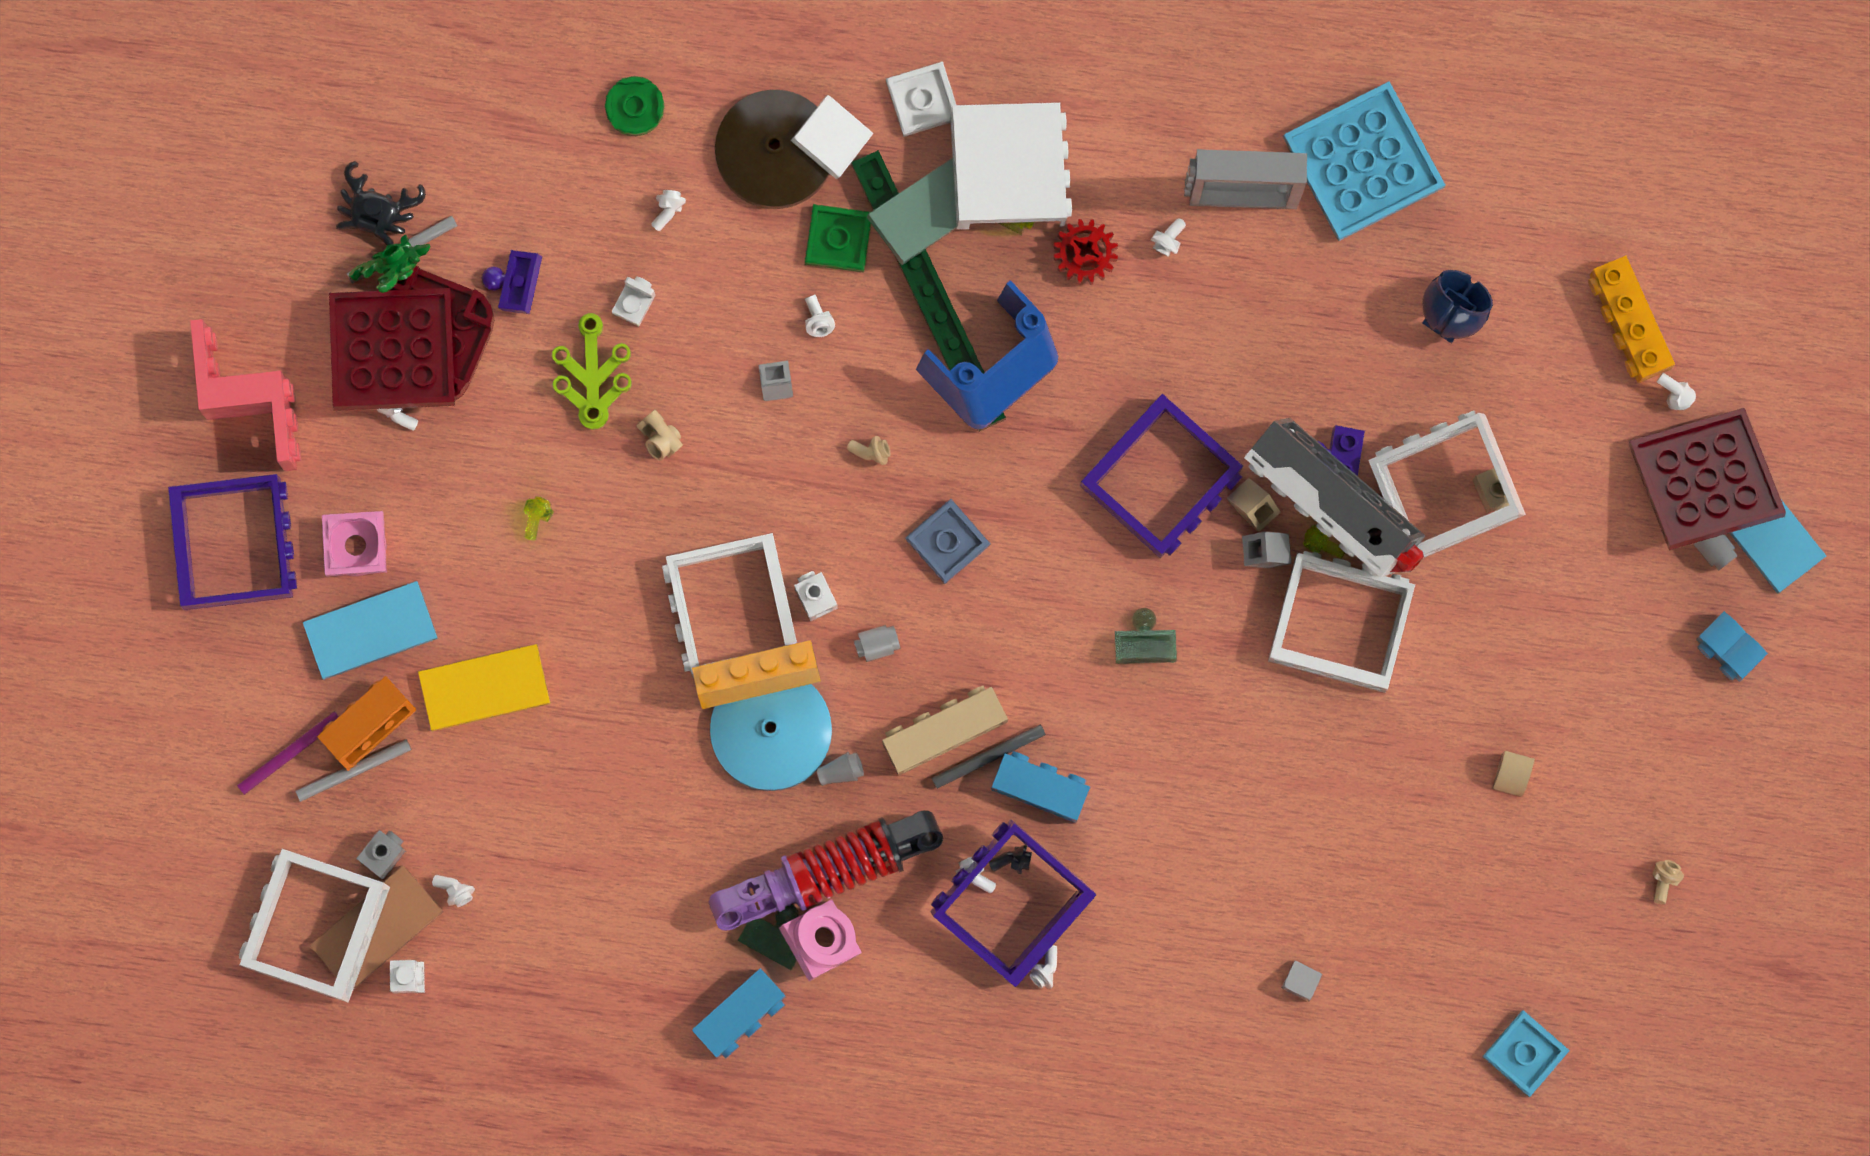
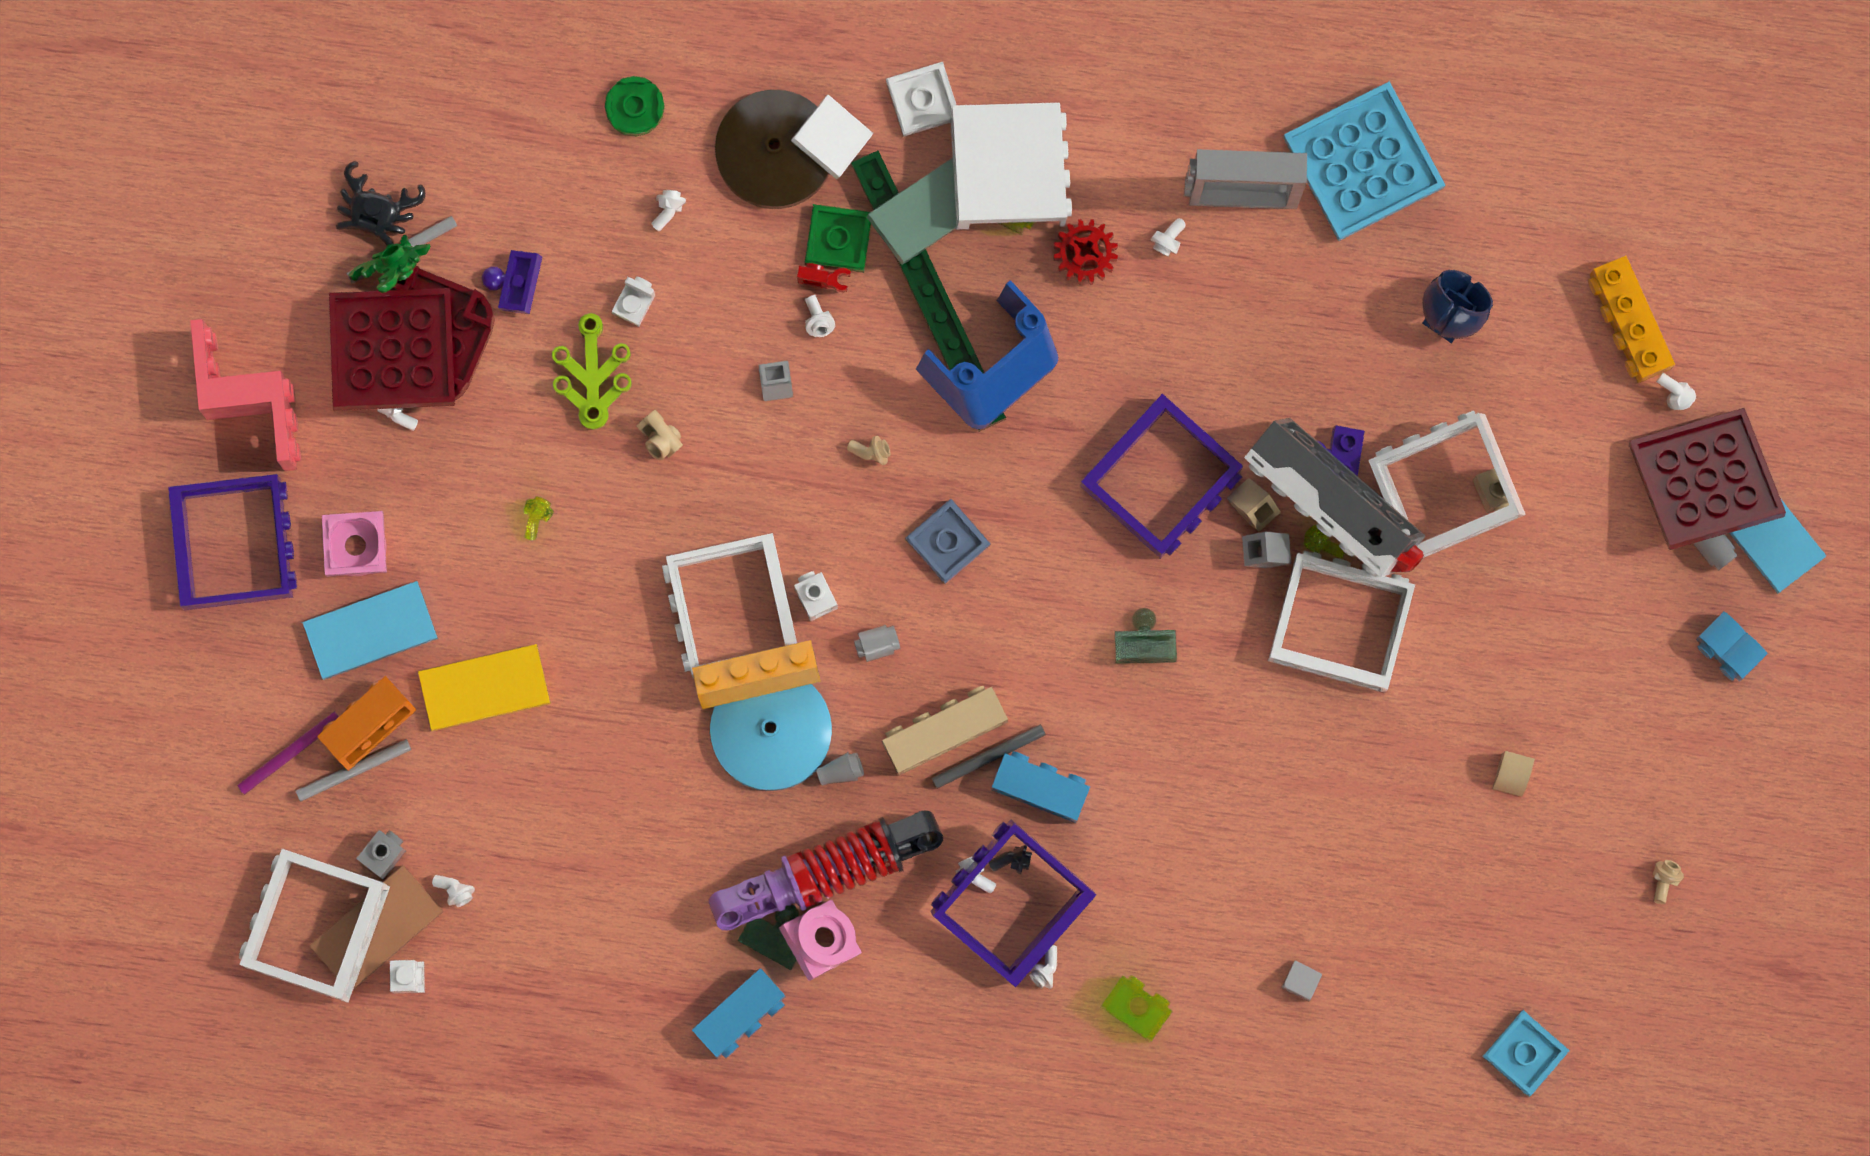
(816, 276): none -> red plate
(1119, 1001): none -> clear neon green brick

